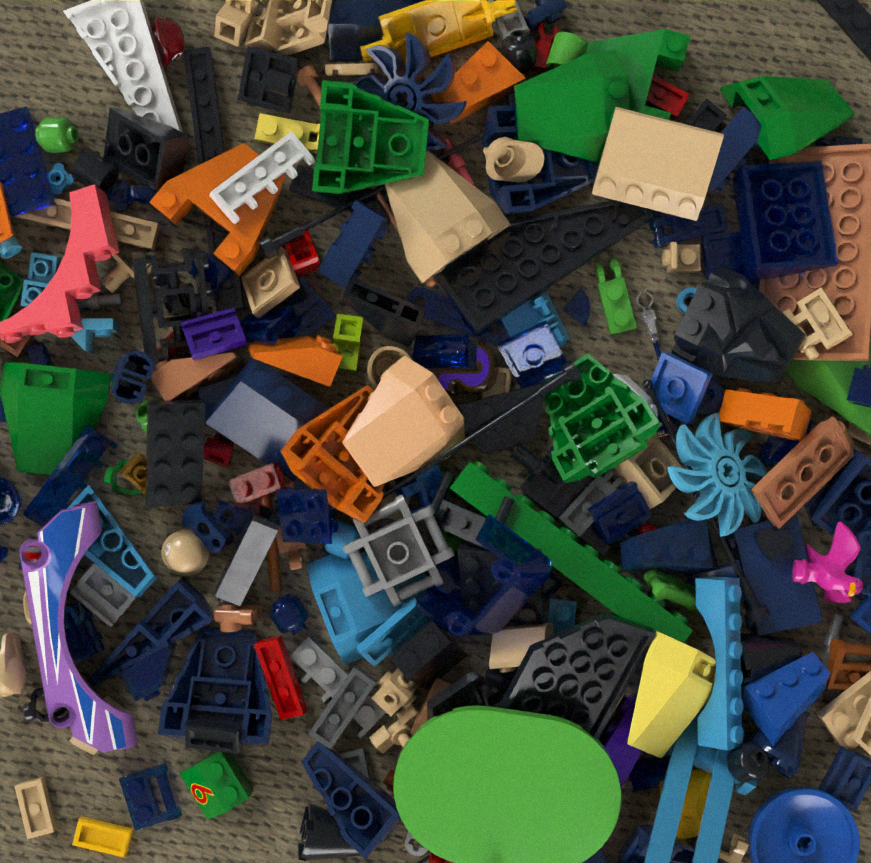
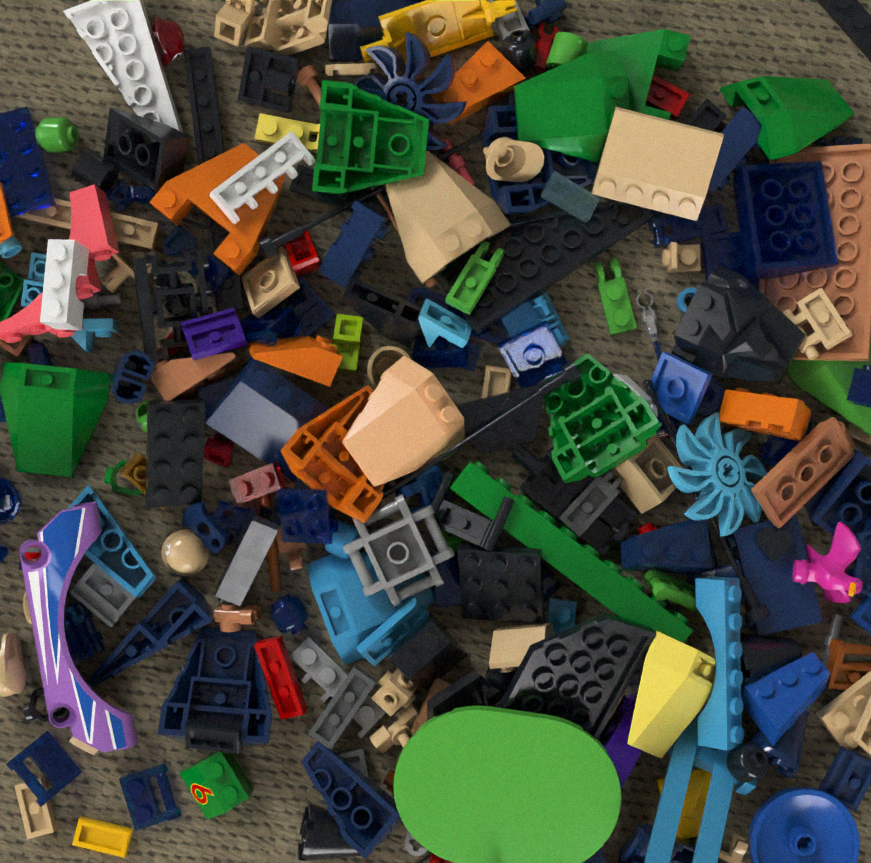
(51, 761): none -> clear blue plate
(60, 303): none -> white arch
(65, 179): dark azure plate -> none
(69, 476): clear blue hinge -> none
(149, 674): clear blue slope -> none
(178, 239): none -> tile
(439, 321): none -> medium azure slope
(471, 380): dark brown animal -> none
(474, 279): none -> bright green hinge
(518, 569): clear blue windscreen -> none
(570, 197): none -> clear light blue tile
(579, 307): clear blue tile -> none
(620, 512): clear blue plate -> none
(649, 773): plate -> none

